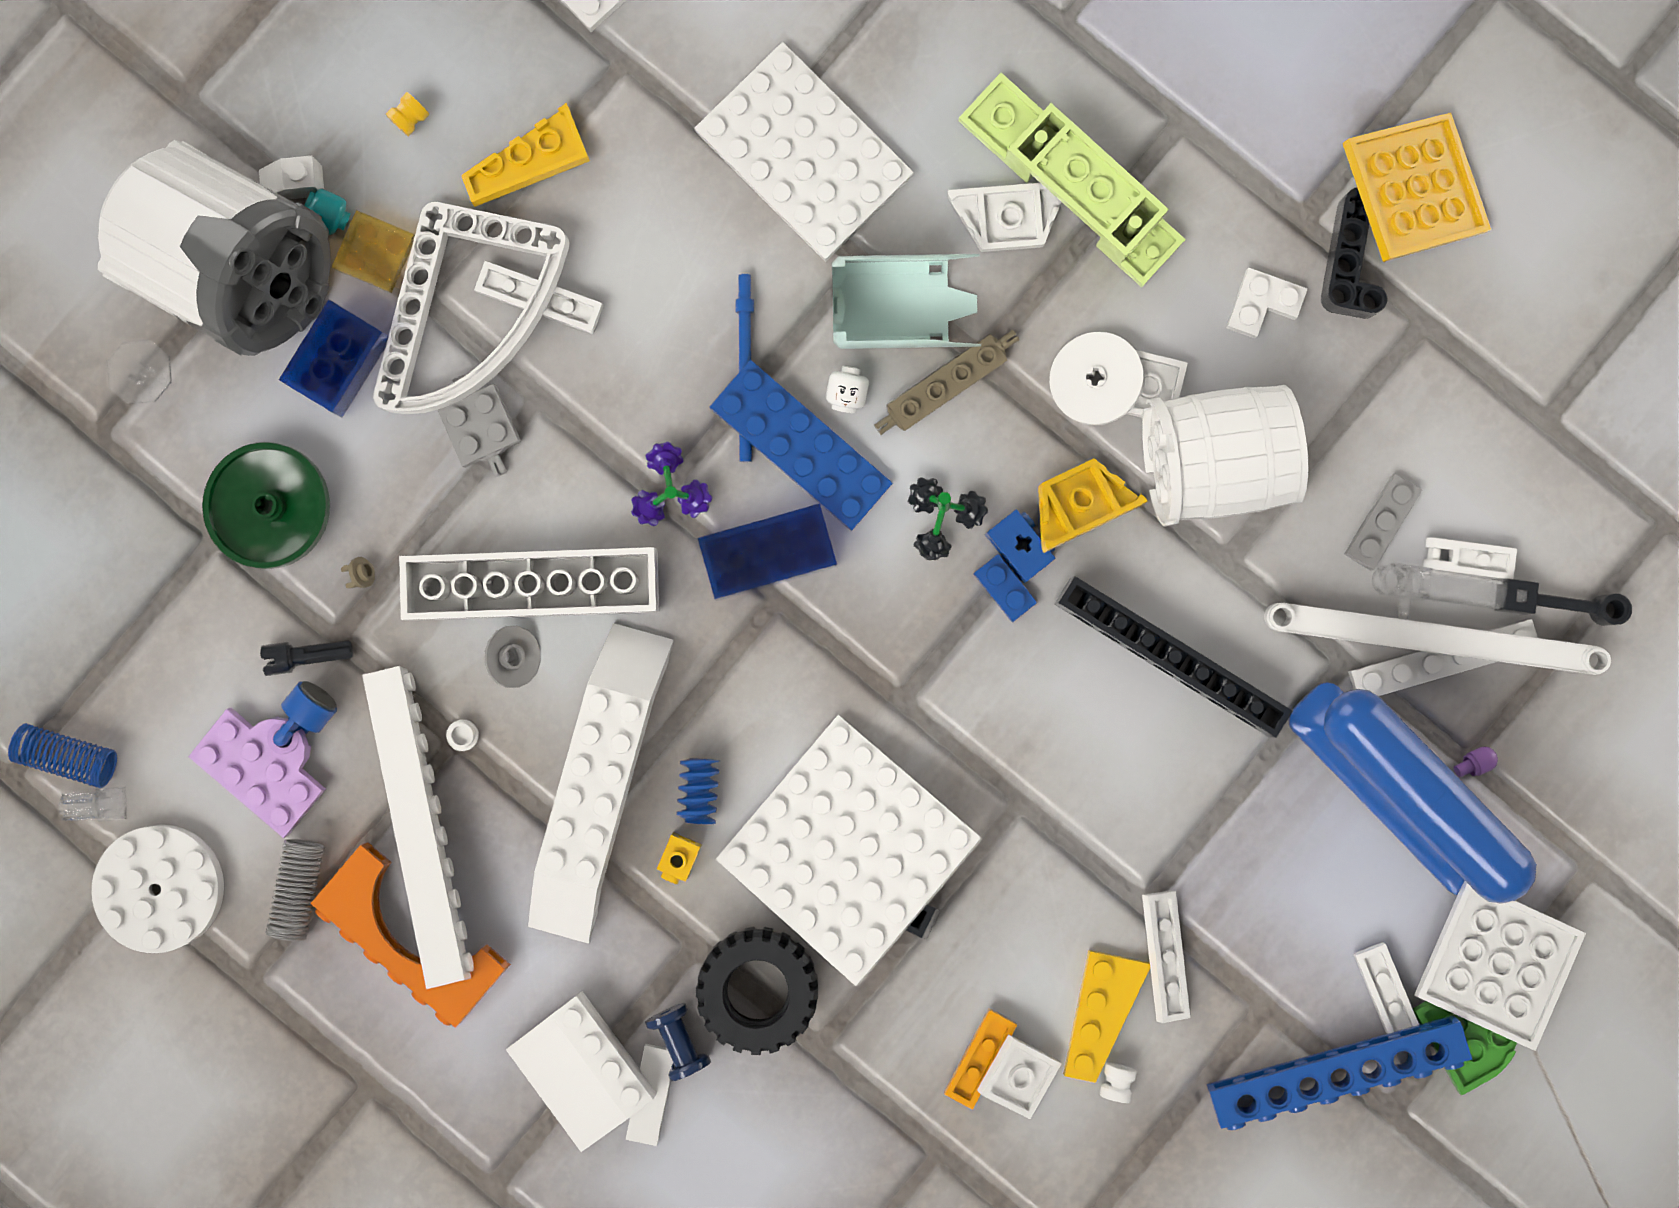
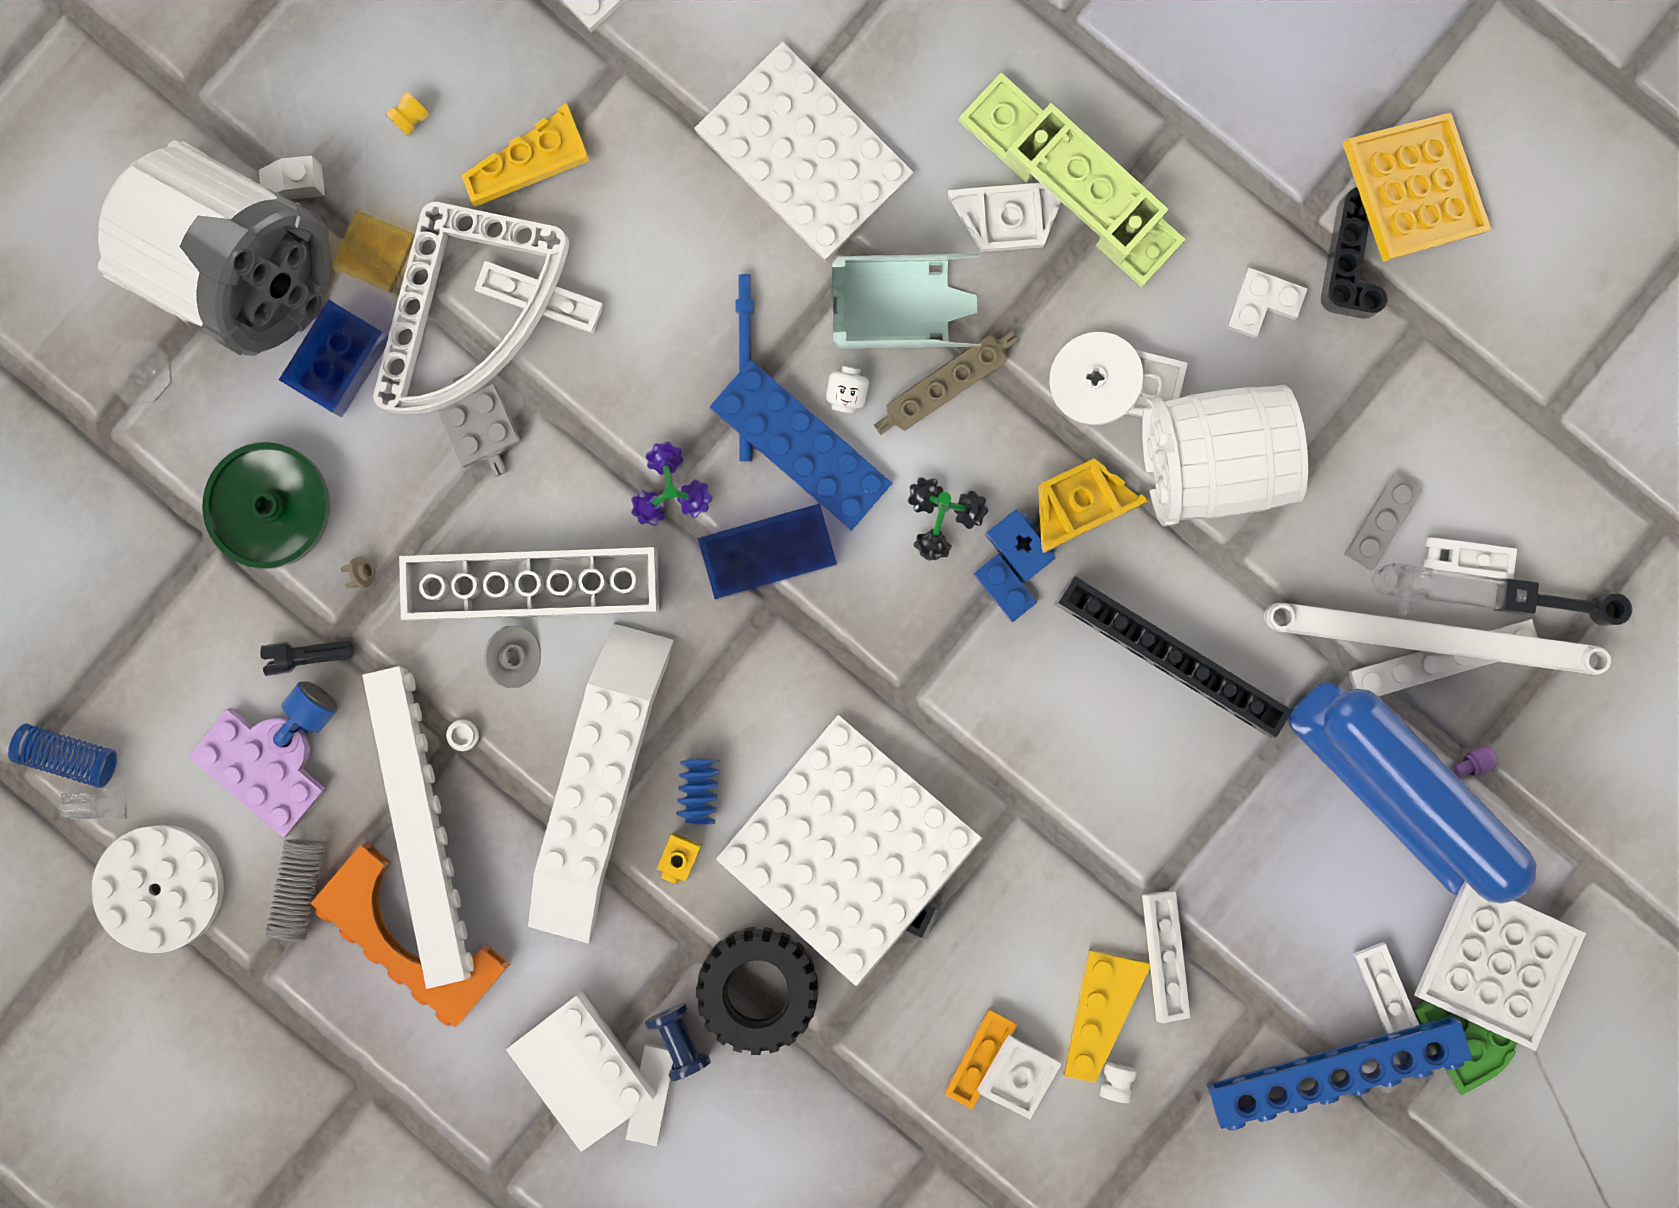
(330, 208): teal head -> none

